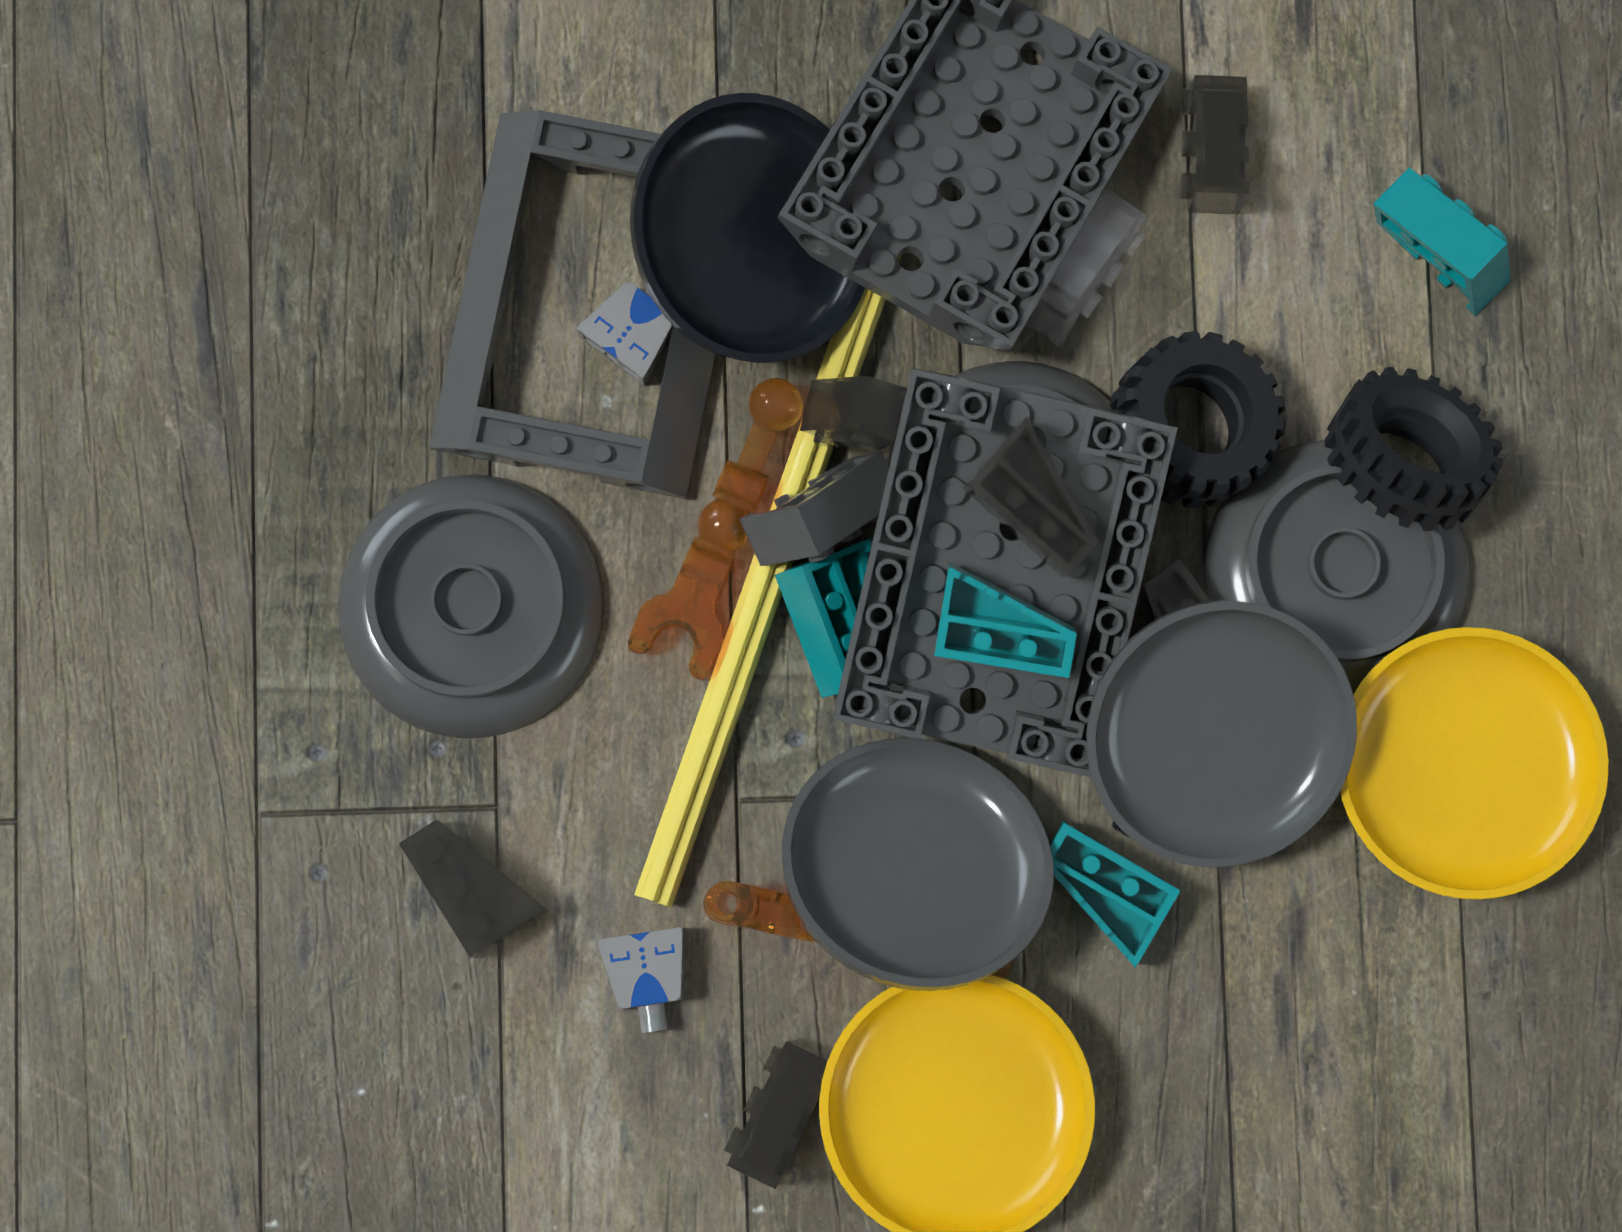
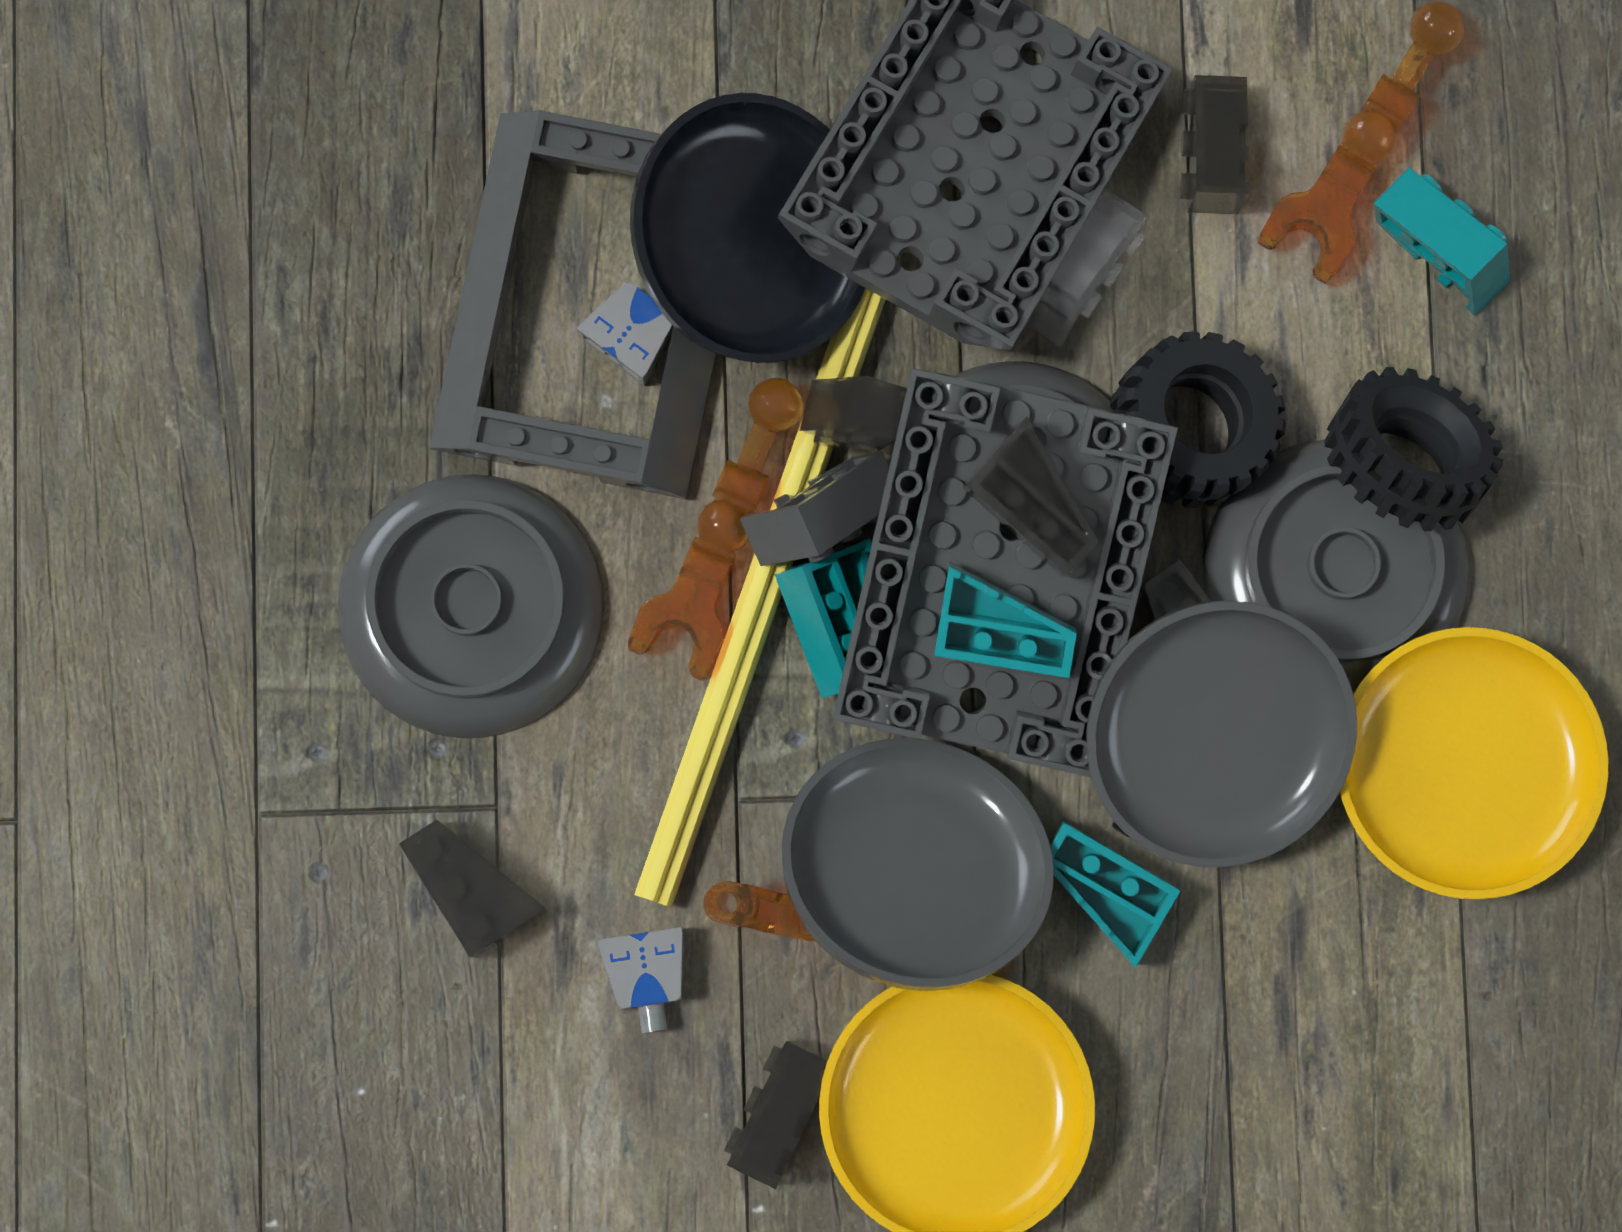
(1365, 142): none -> clear orange piece

